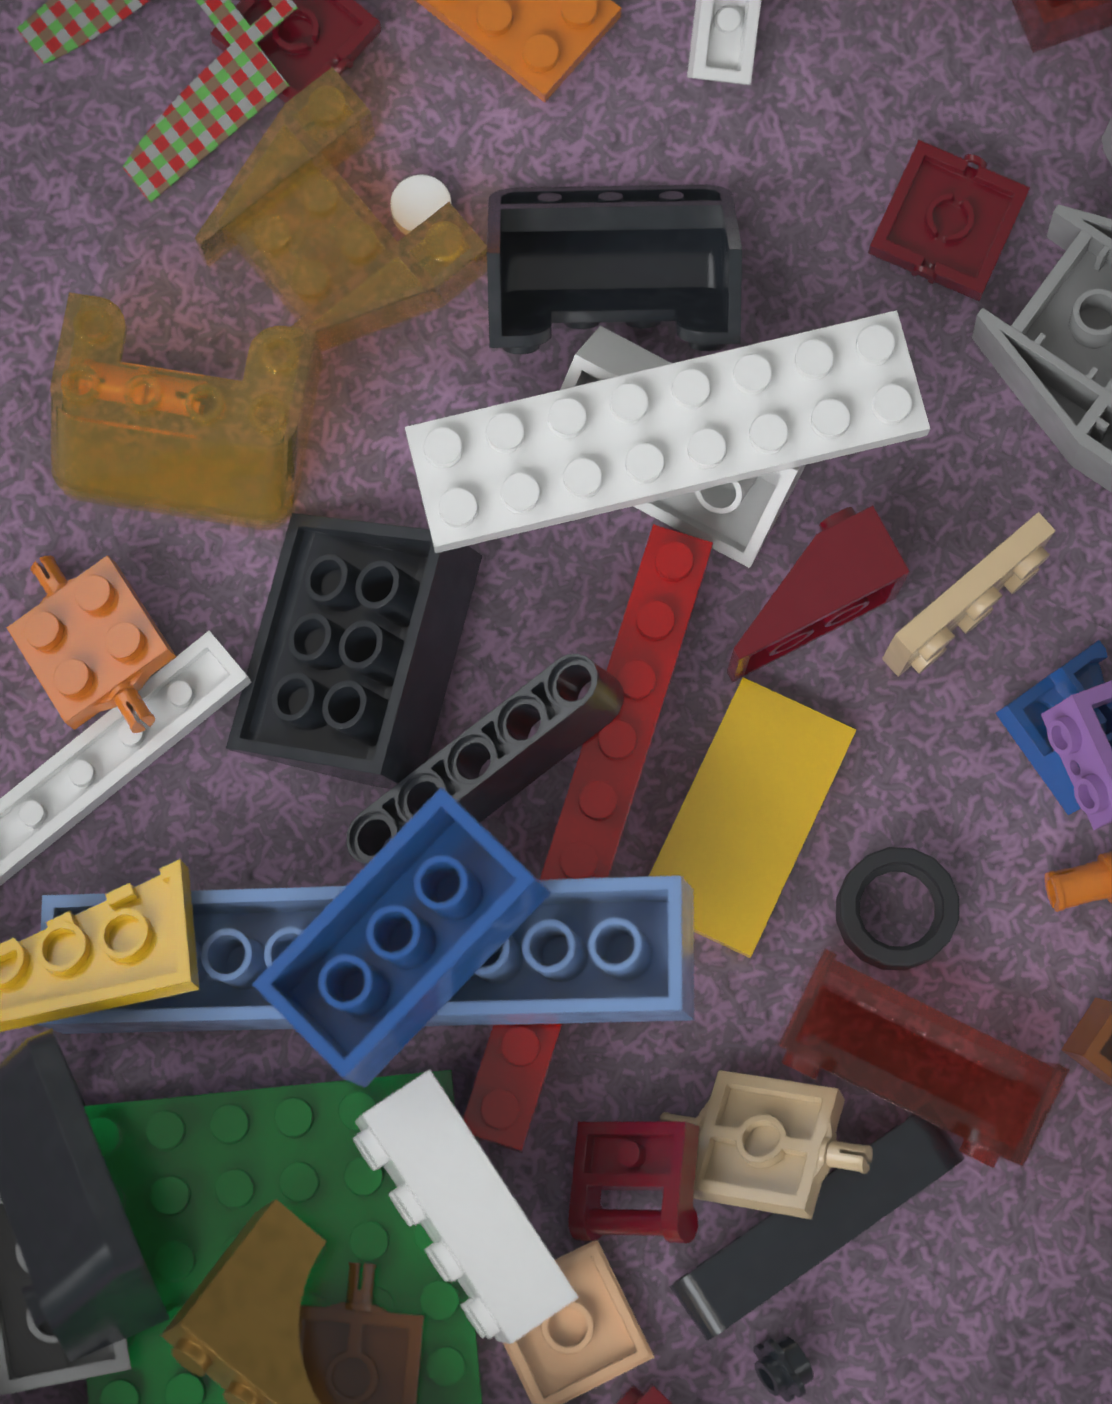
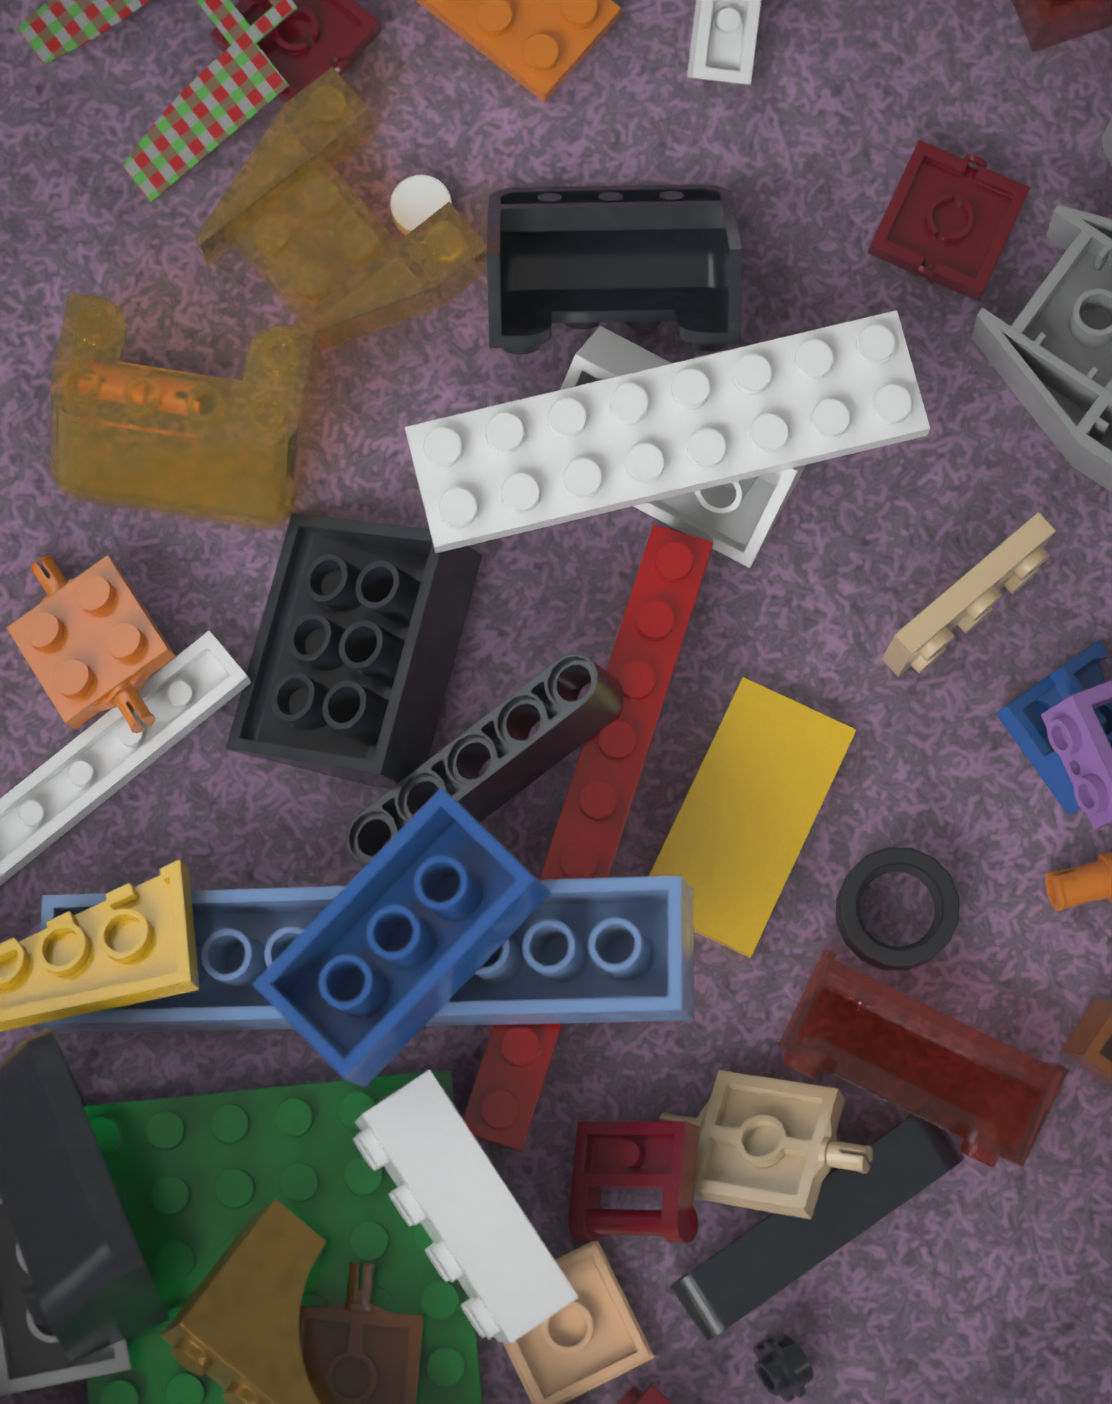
(833, 582): dark red slope -> none

